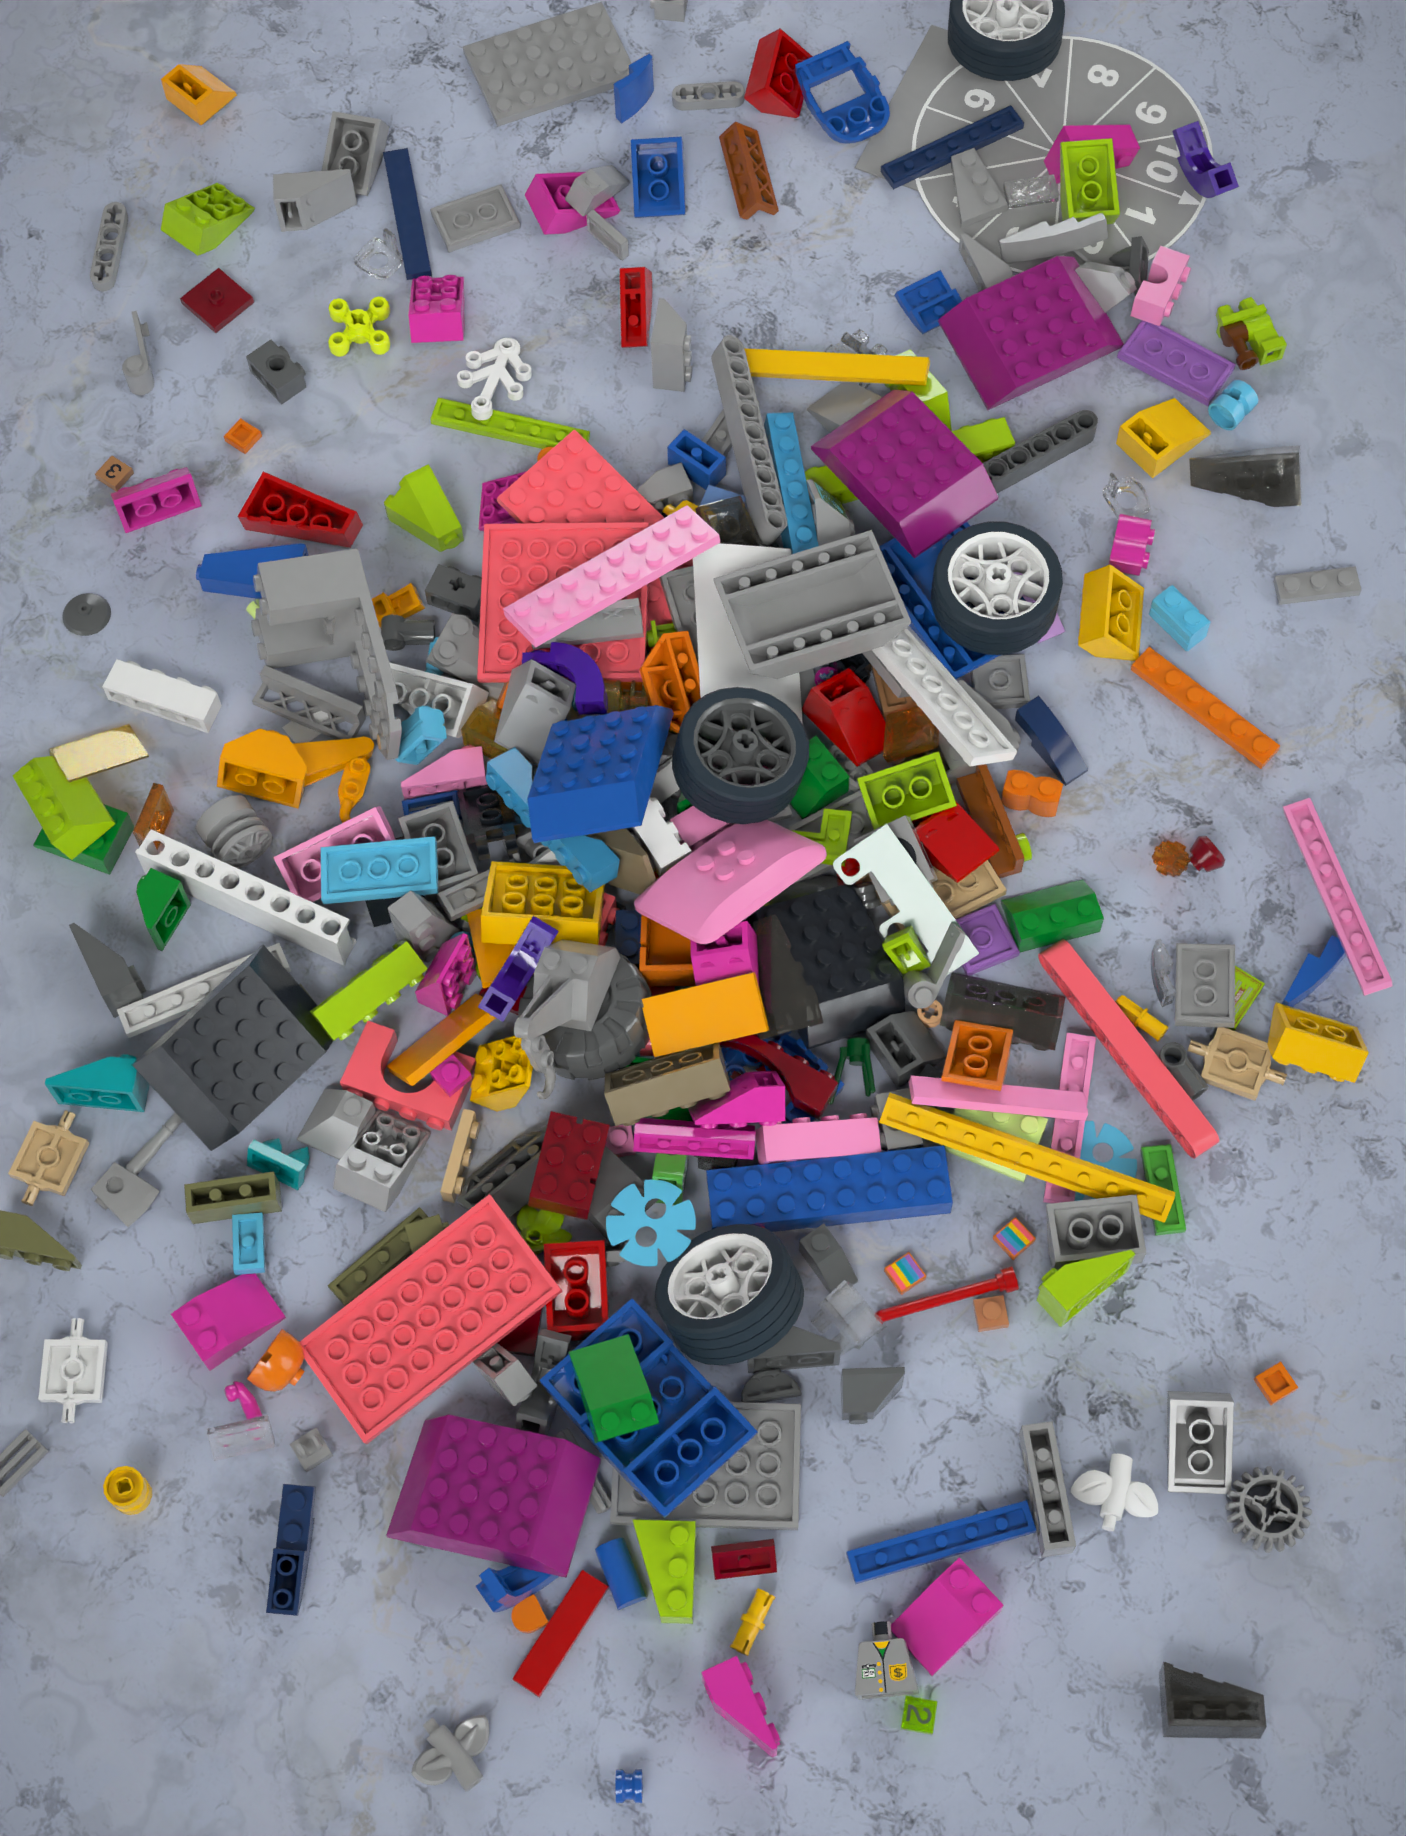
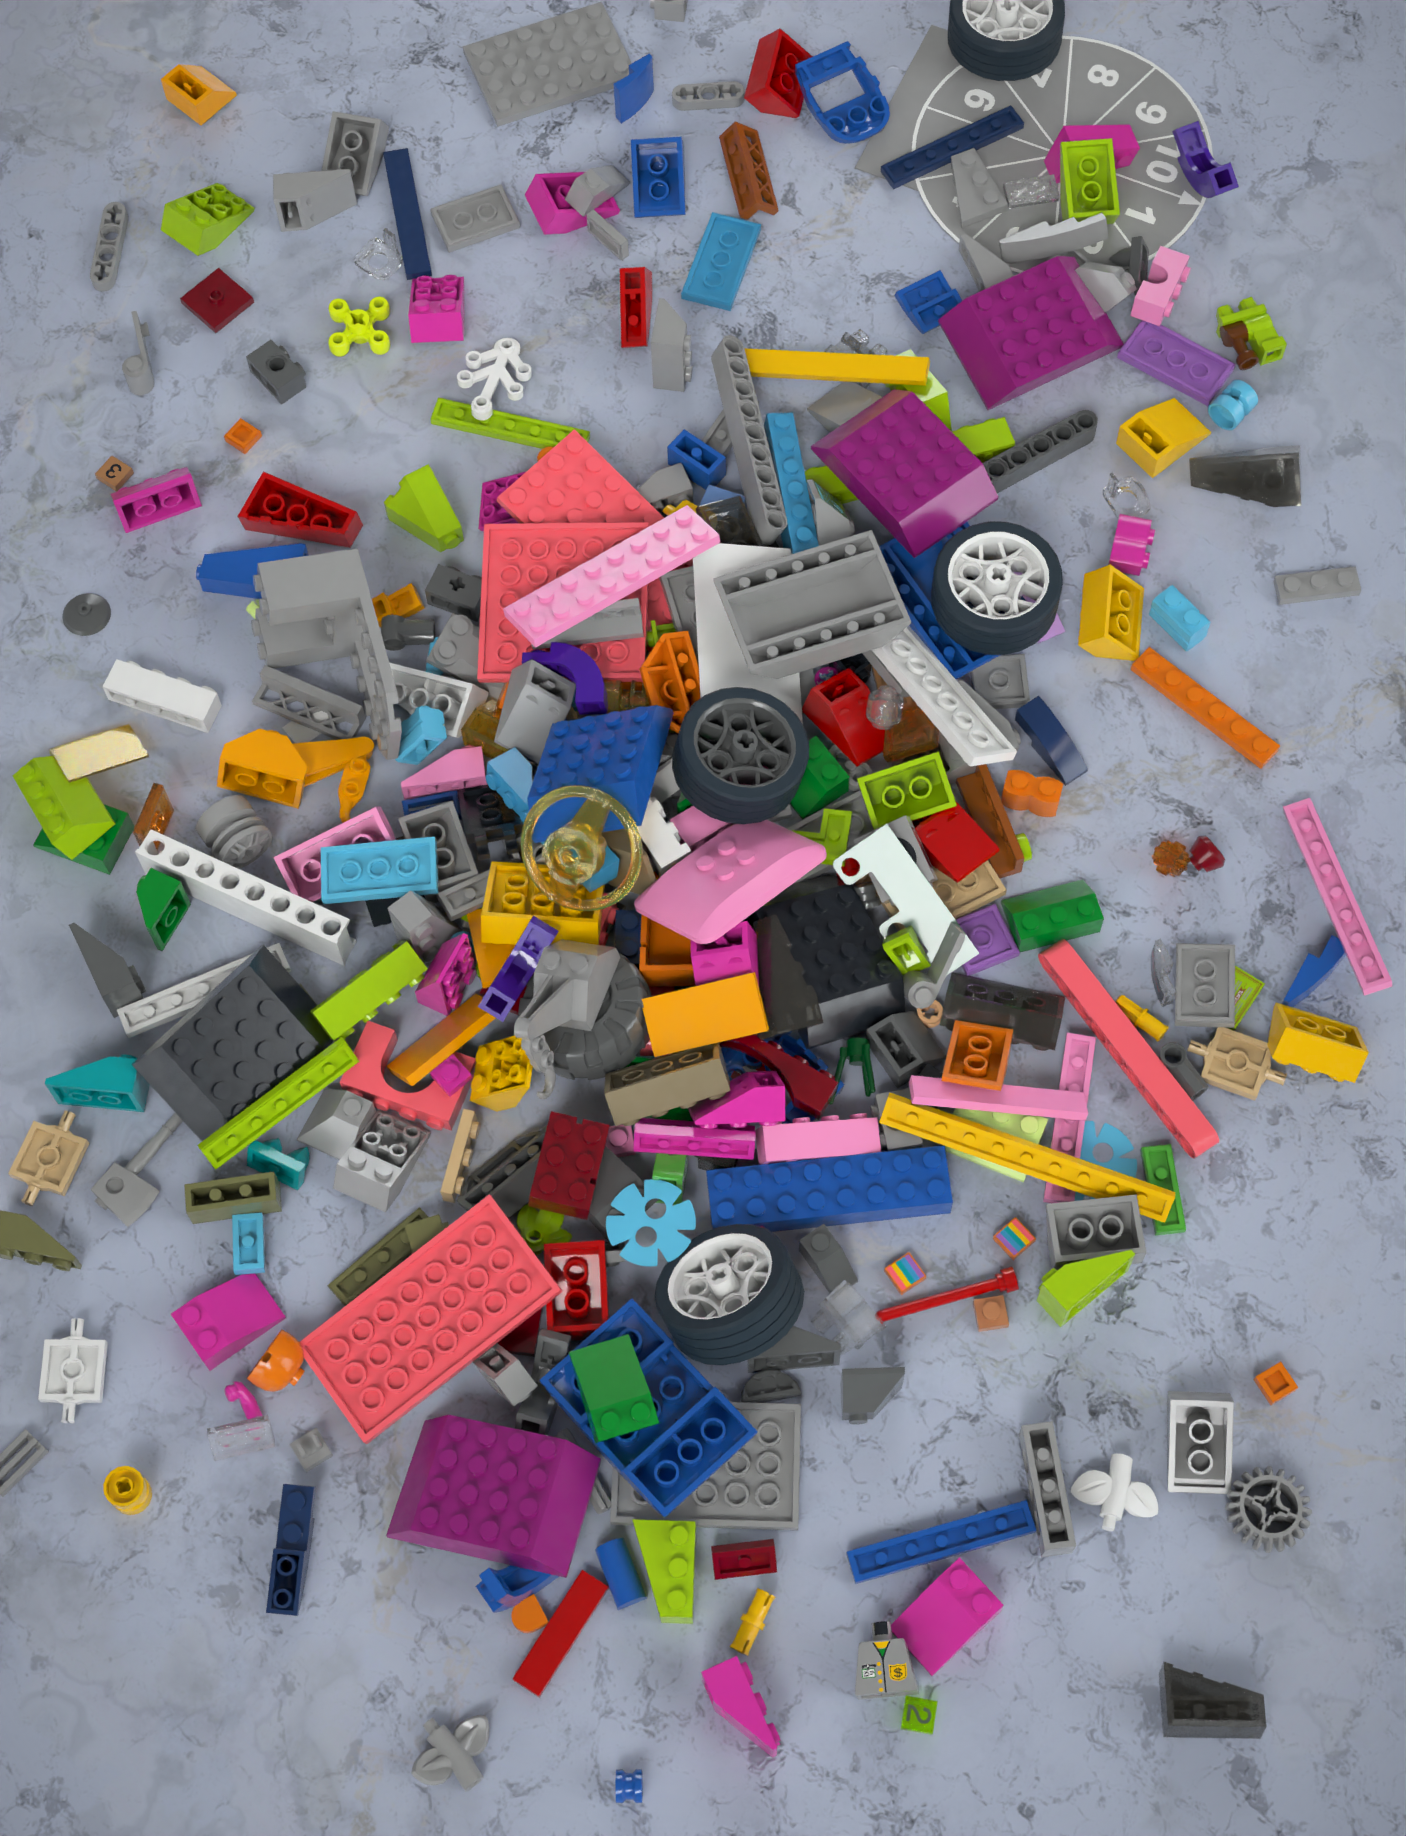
(278, 1103): none -> lime tile
(585, 837): none -> clear yellow piece
(721, 261): none -> dark azure tile
(884, 707): none -> clear head

